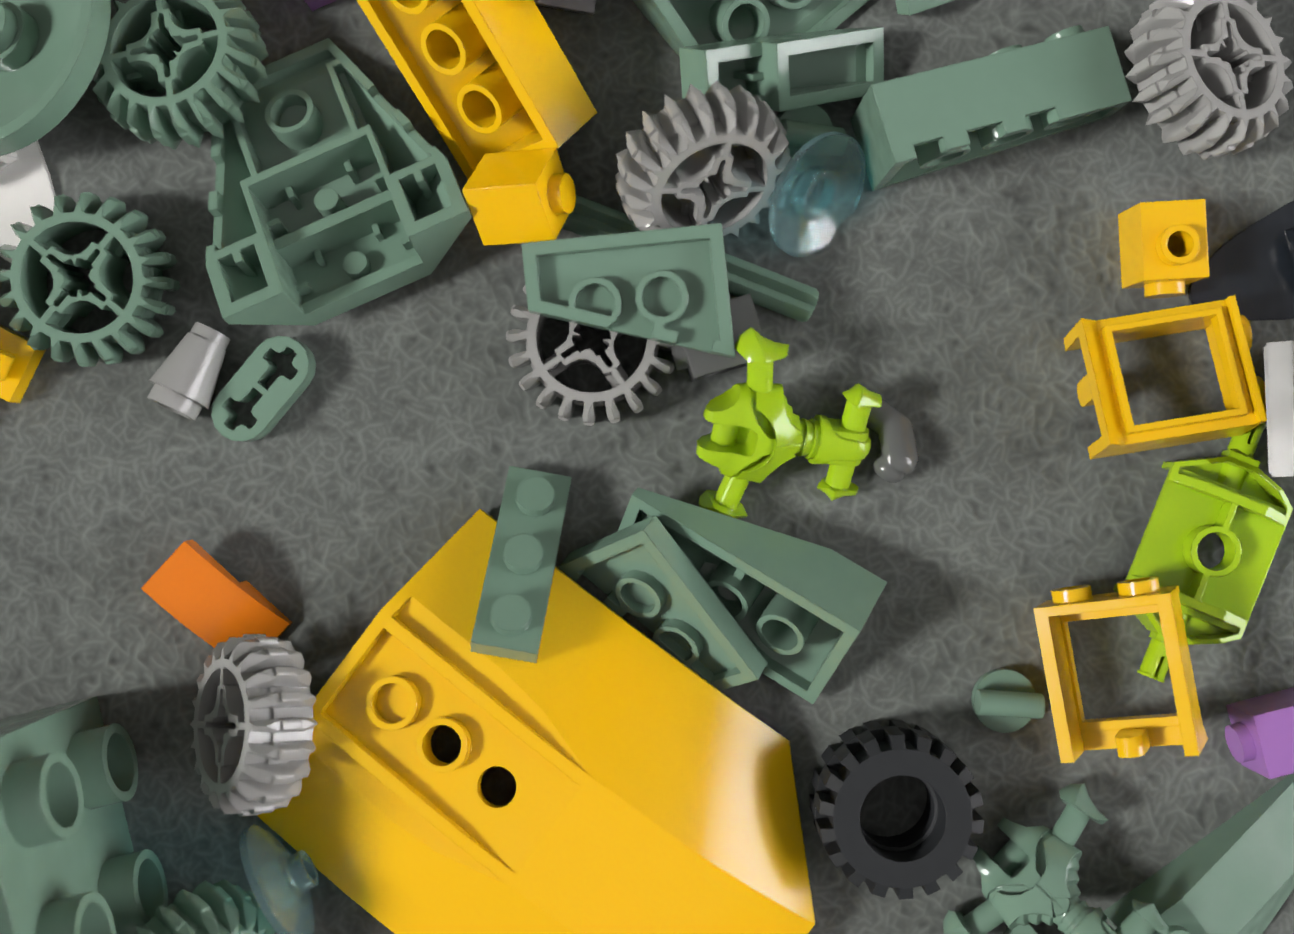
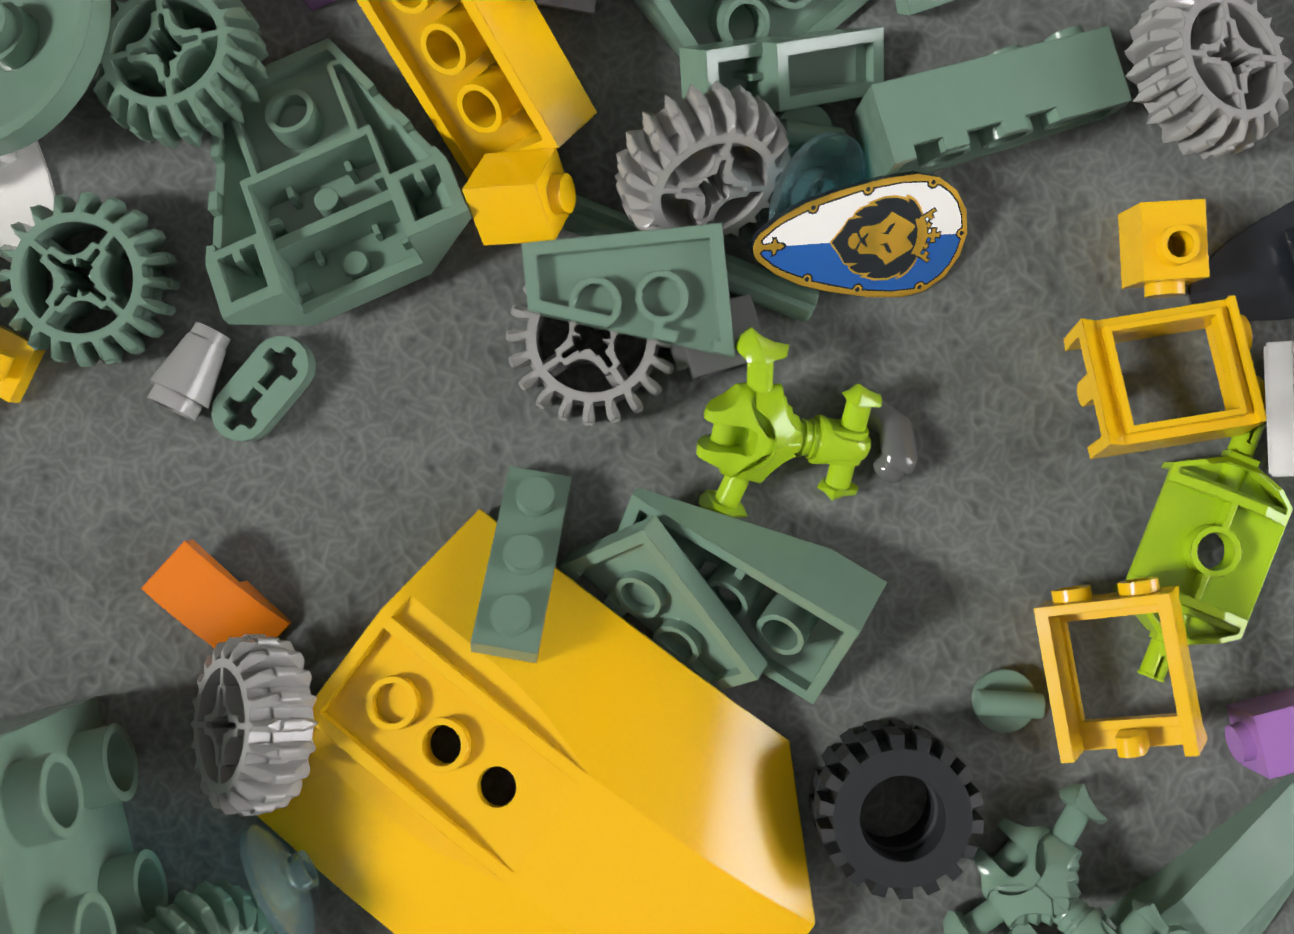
(868, 236): none -> shield

